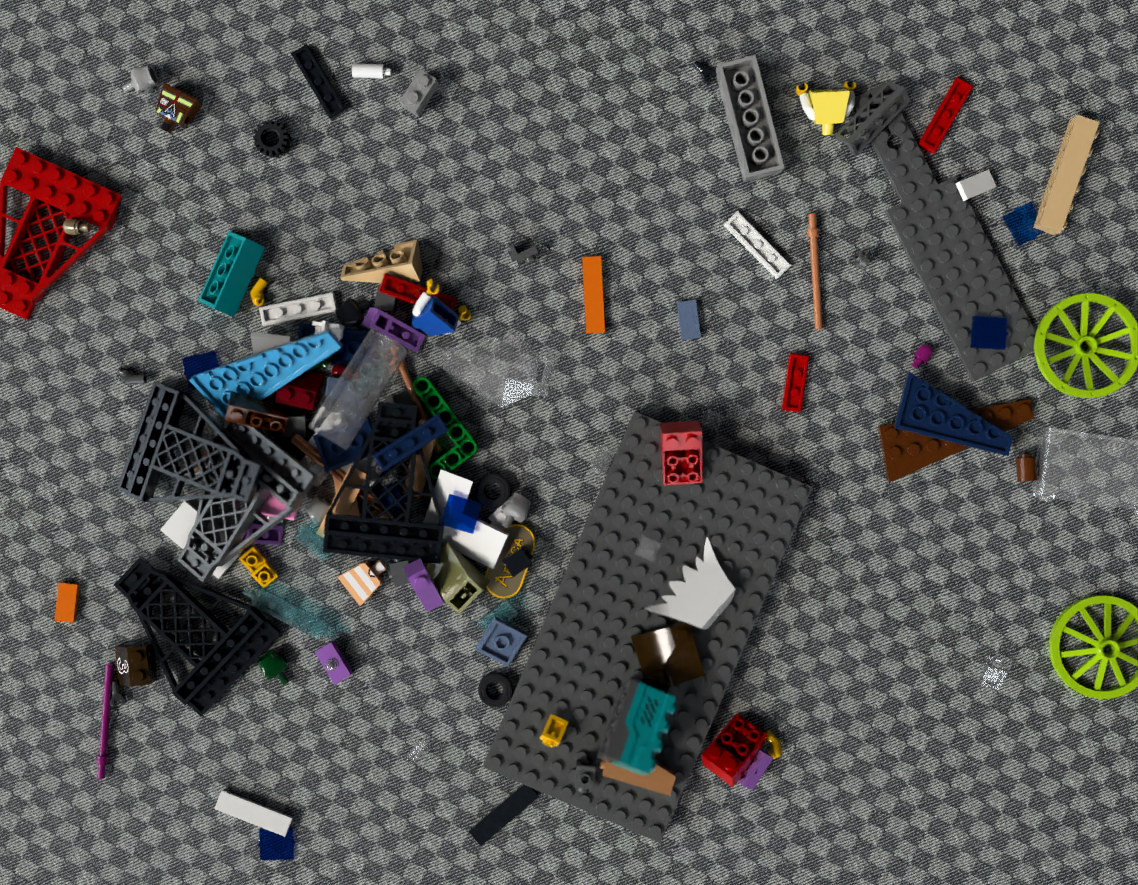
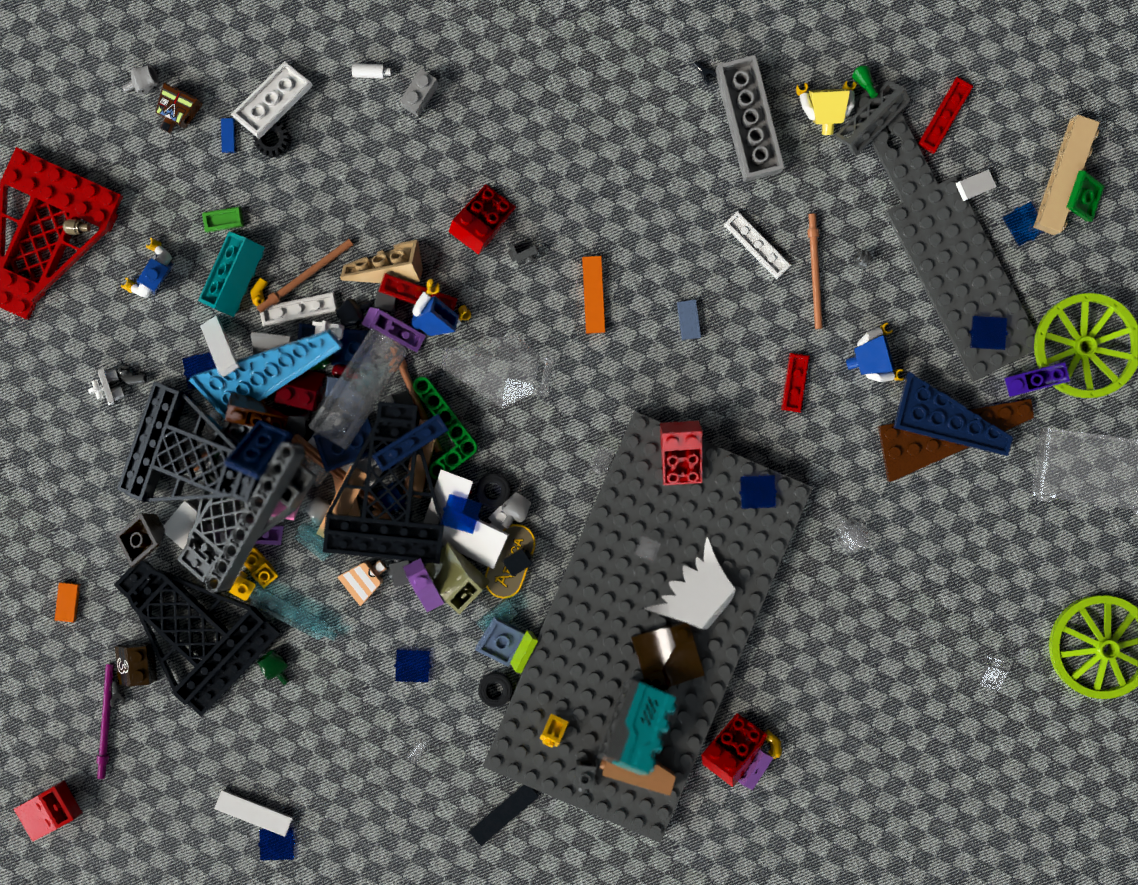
(48, 811): none -> red slope
(111, 394): none -> white hips
(140, 537): none -> dark brown slope
(153, 273): none -> torso
(219, 346): none -> white tile
(223, 219): none -> bright green tile
(228, 135): none -> blue piece
(242, 587): none -> yellow bracket
(255, 517): none -> dark grey beam
(257, 449): none -> dark blue tile
(272, 99): none -> white tile
(274, 298): none -> nougat bar
(319, 82): black tile -> none
(334, 662): medium lavender piece -> none
(412, 665): none -> clear blue piece
(481, 219): none -> red slope
(524, 651): none -> lime tile
(757, 492): none -> clear blue piece
(852, 535): none -> clear plant
(863, 77): none -> green cone
(874, 356): none -> blue torso
(922, 355): magenta cylinder -> none
(1026, 467): reddish brown brick -> none
(1037, 379): none -> dark purple slope
(1085, 196): none -> green tile

